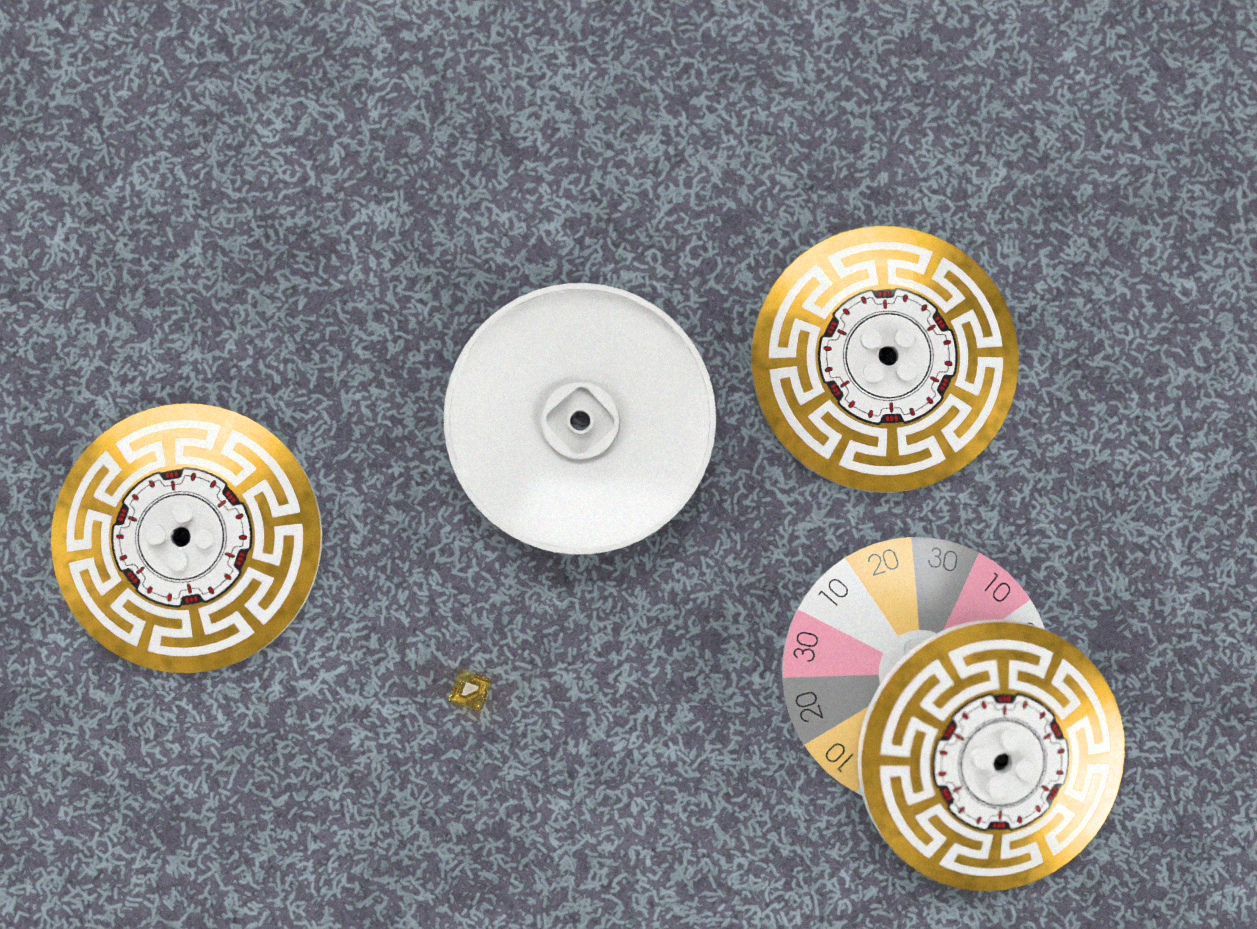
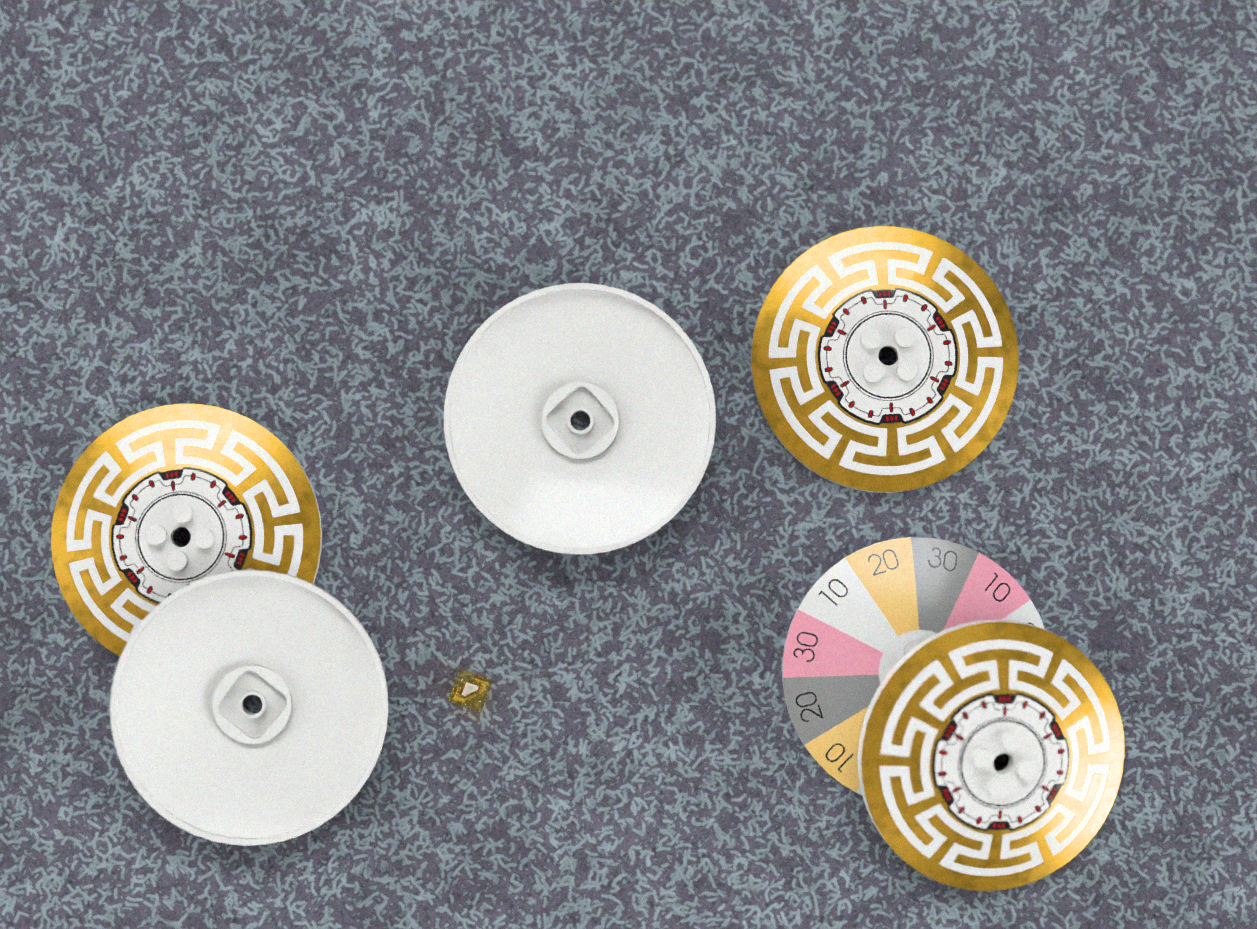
(237, 771): none -> white dish

